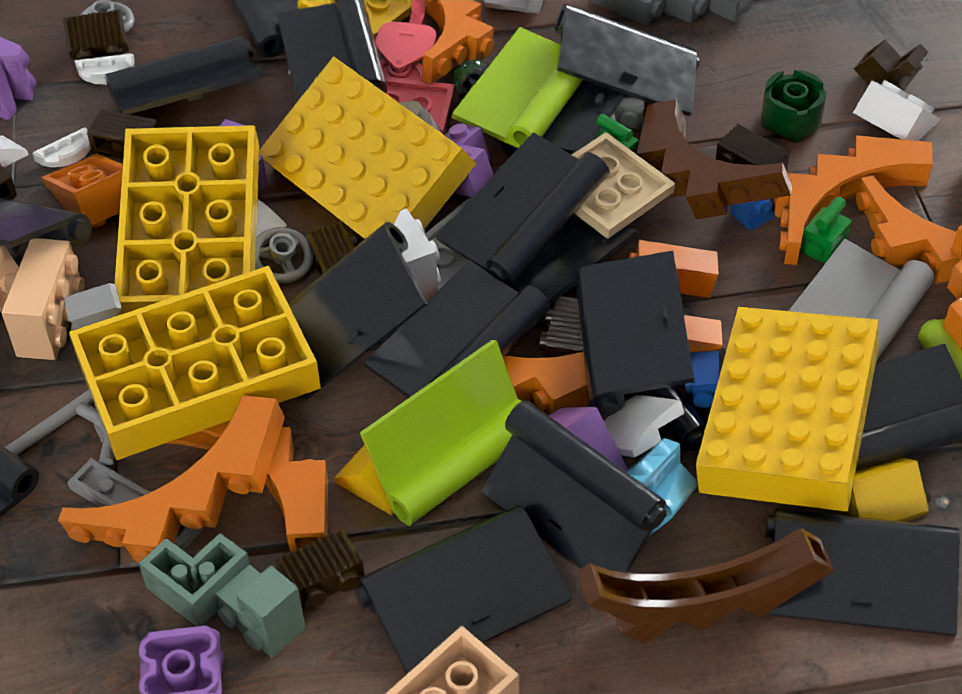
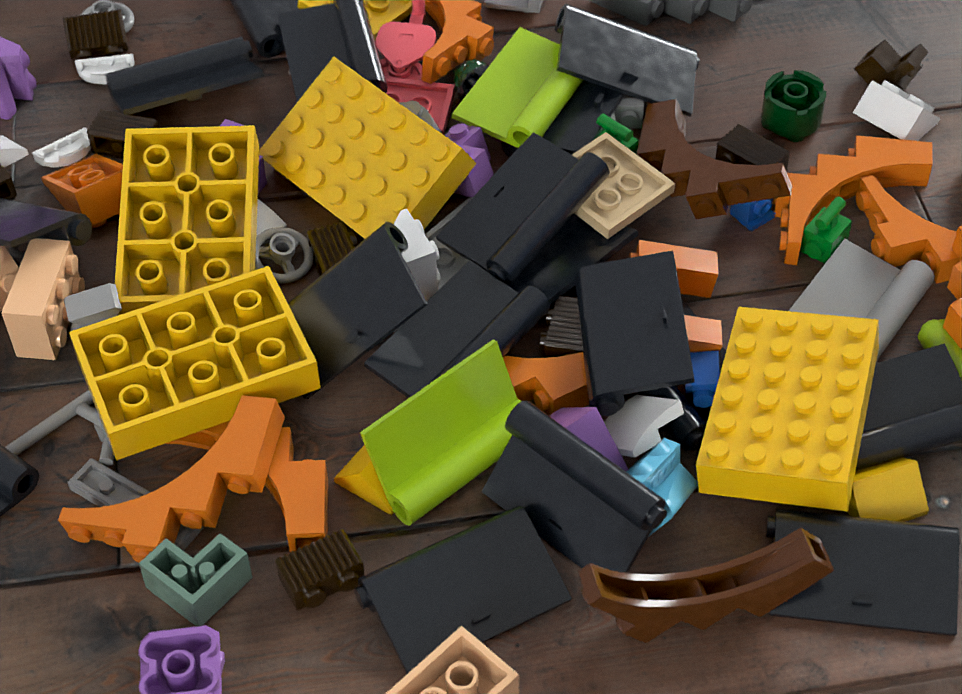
(262, 608): sand green brick -> none

